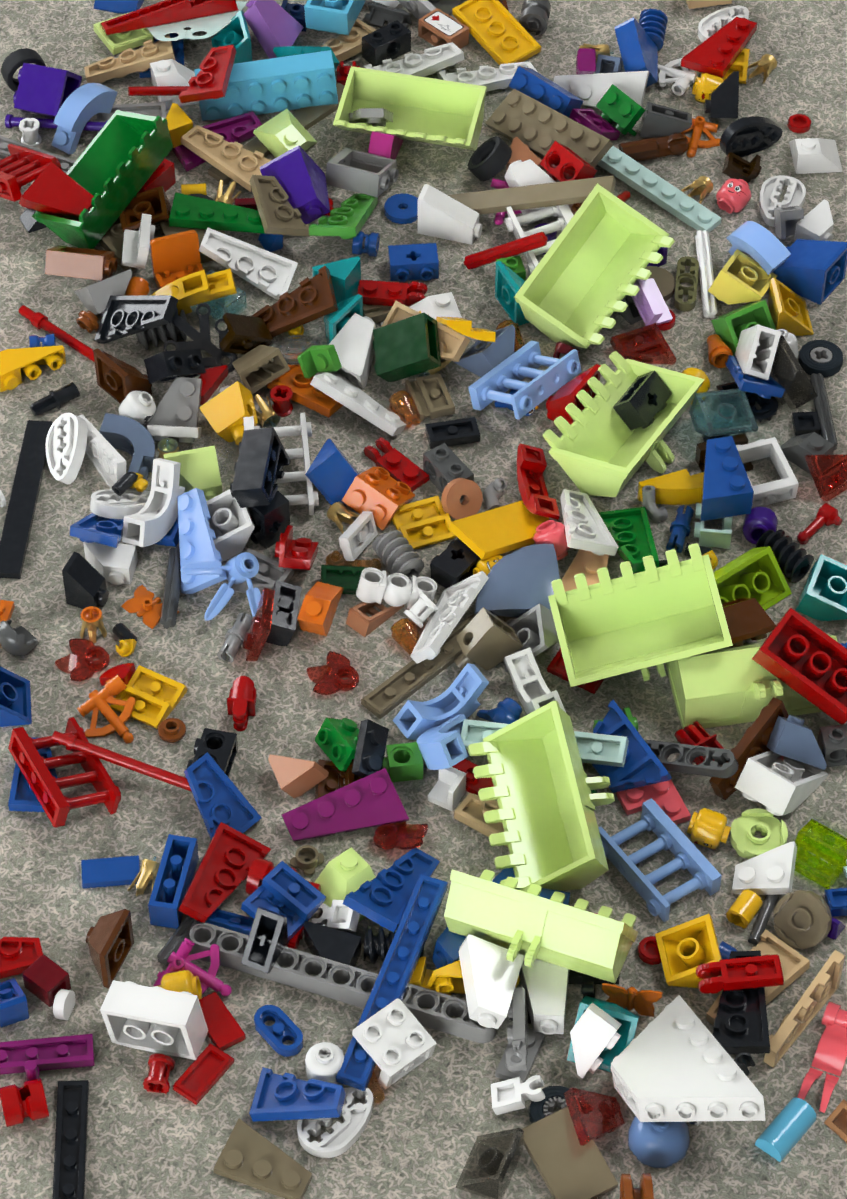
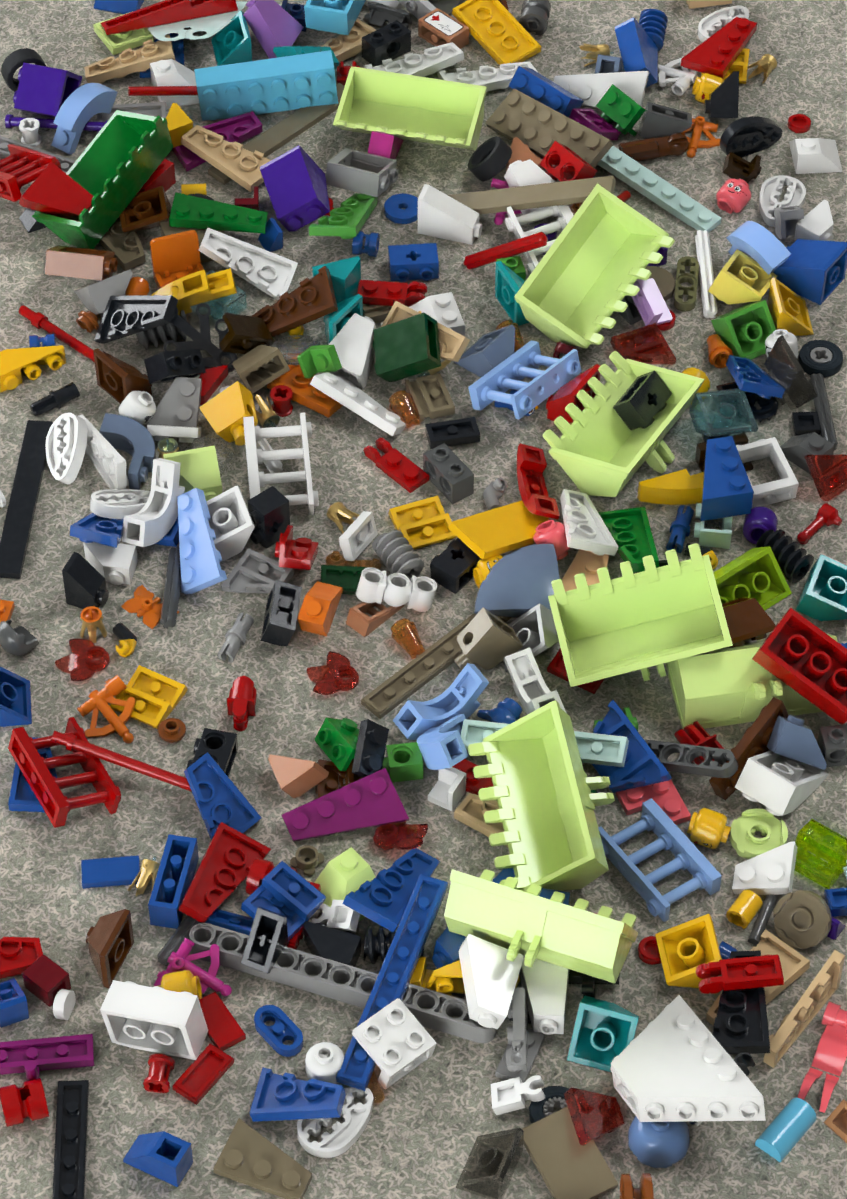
(124, 671): red tile -> none
(130, 480): black arm -> none
(137, 244): white bracket -> none
(161, 1156): none -> blue slope
(213, 76): red wing -> none
(227, 197): pearl gold piece -> none
(238, 570): light blue plant -> none
(258, 467): black wedge -> none
(260, 626): clear red wing -> none
(274, 208): dark tan wing -> none
(283, 134): yellowish green slope -> none
(331, 473): blue slope -> none
(372, 116): light grey wing -> none
(377, 493): orange bracket -> none
(421, 610): white bush -> none
(451, 498): nougat piece -> none
(452, 606): white wing -> none
(465, 328): yellow slope -> none
(586, 61): magenta slope -> none
(590, 1037): white slope -> none
(631, 998): orange piece -> none
(648, 498): light grey arm -> none
(701, 186): pearl gold piece -> none
(757, 350): white slope -> none

